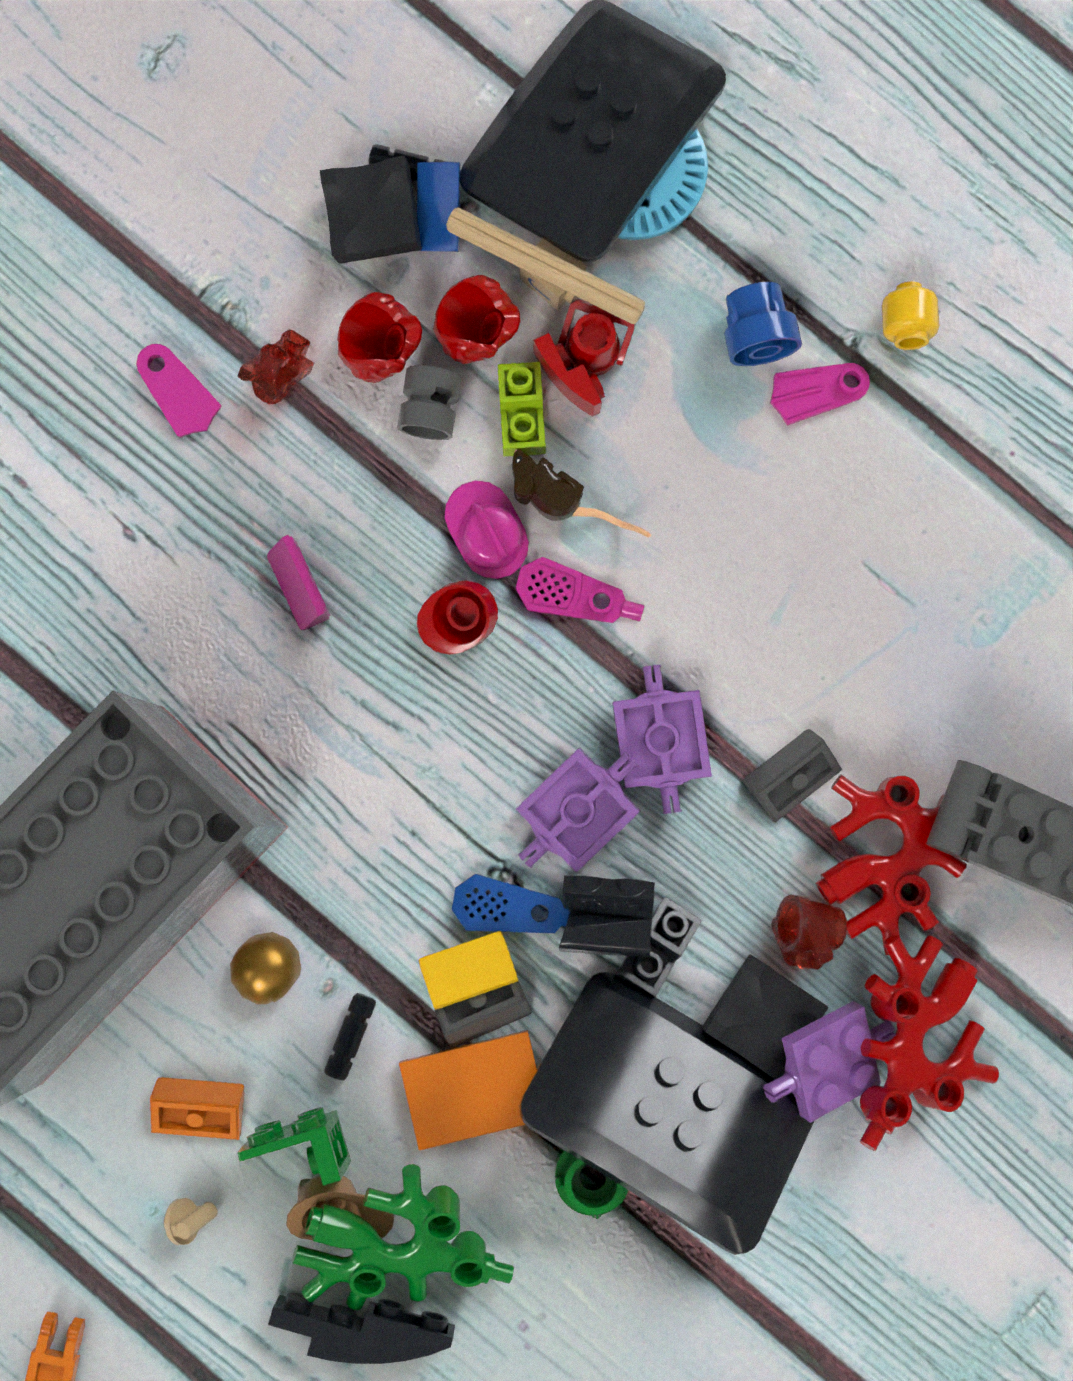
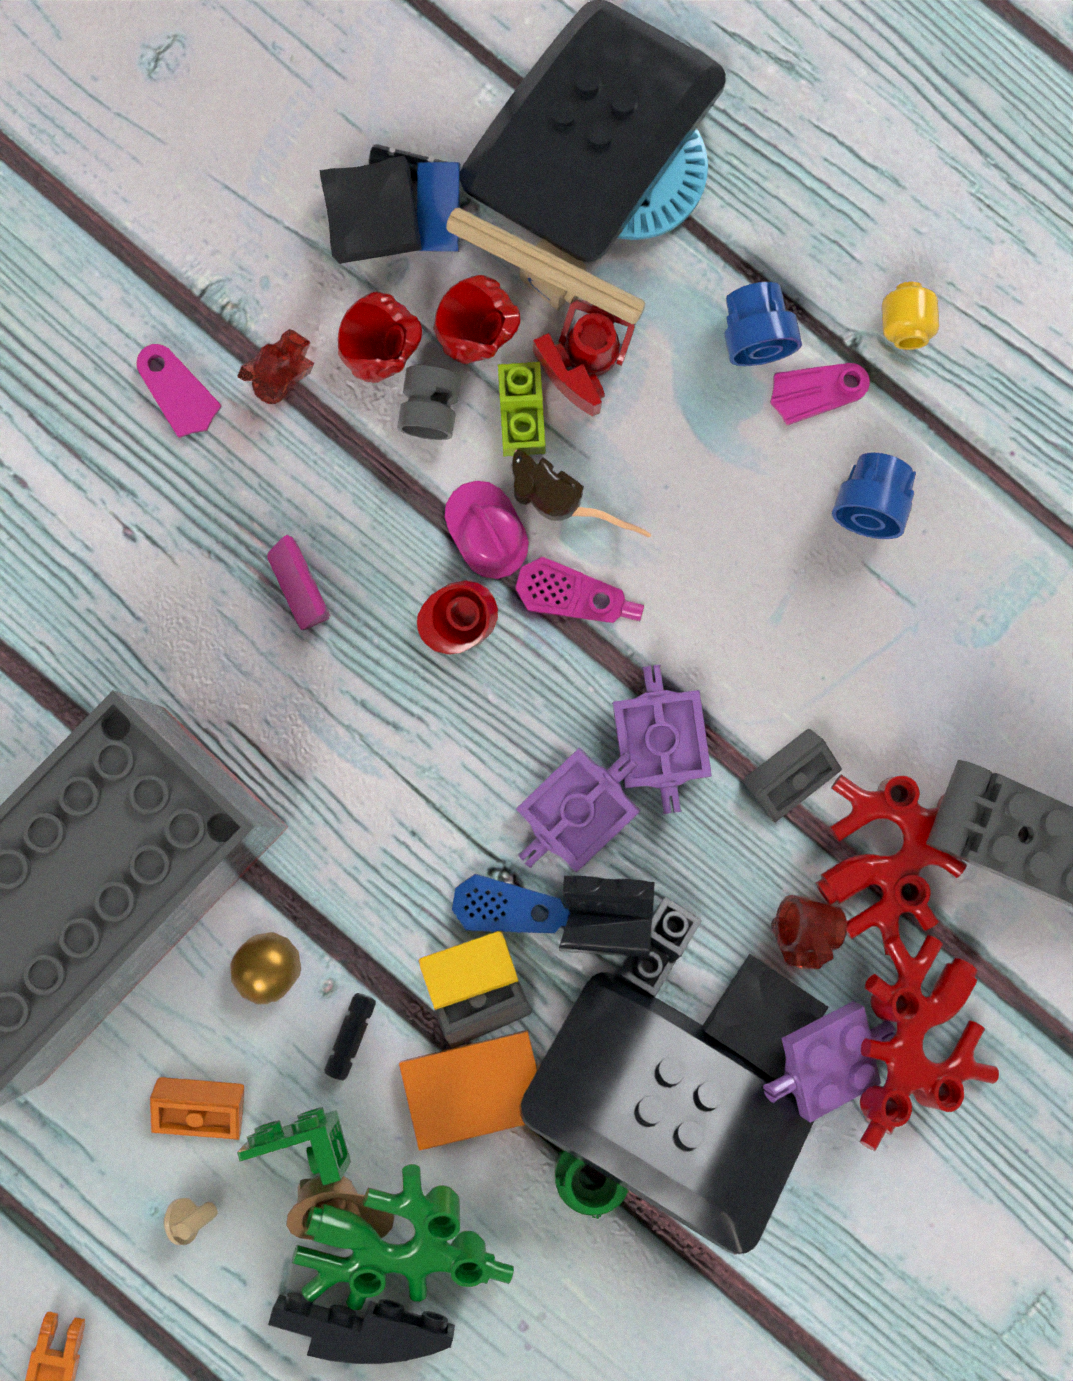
(876, 497): none -> blue piece

